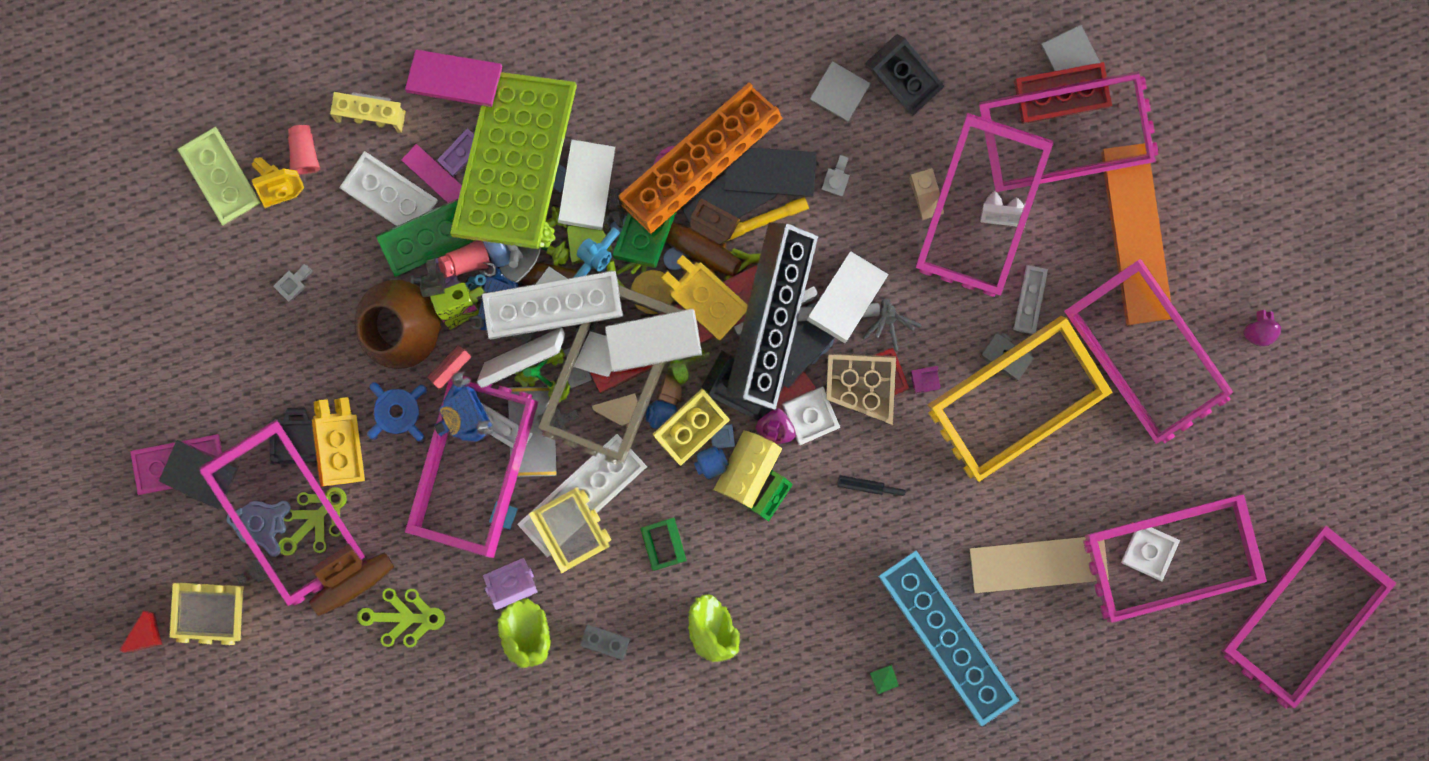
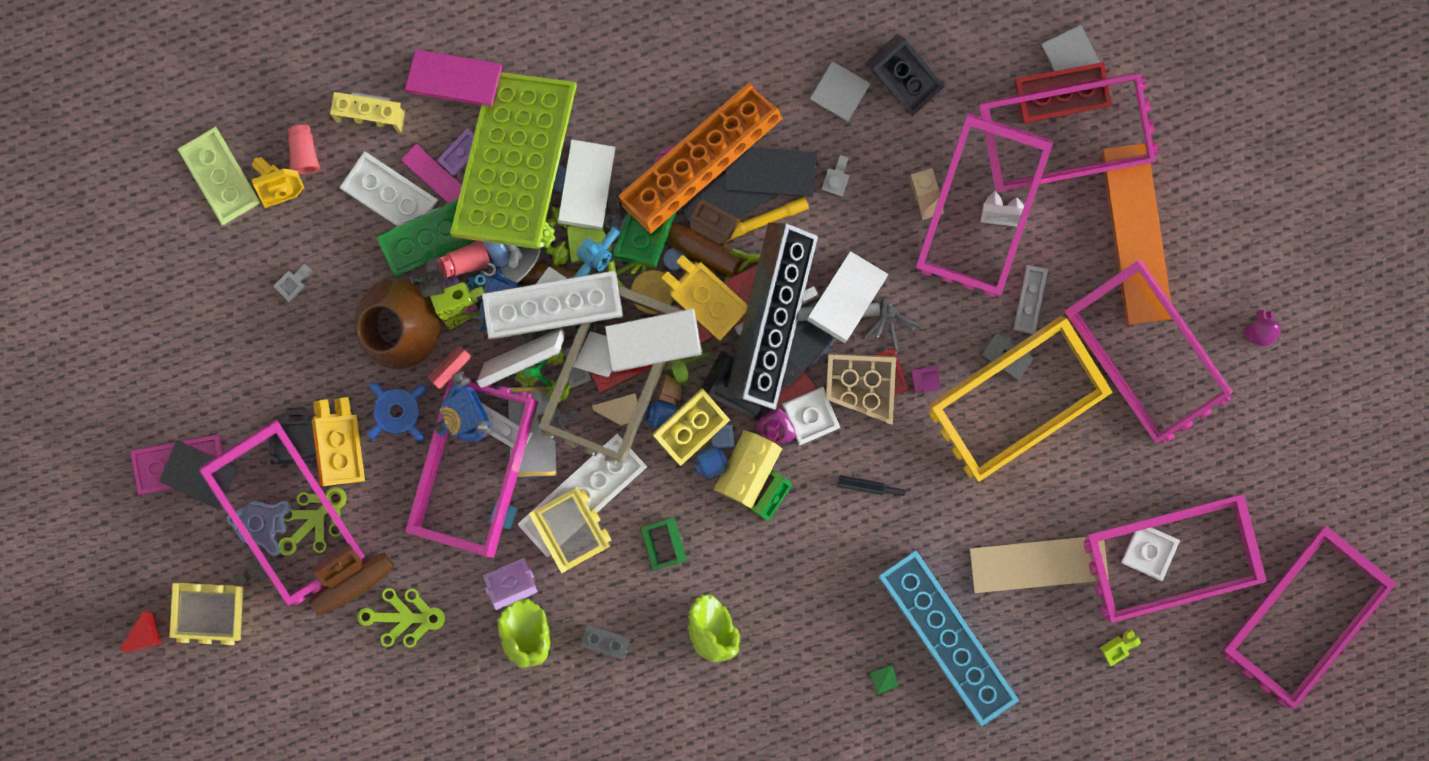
(1118, 648): none -> lime plate

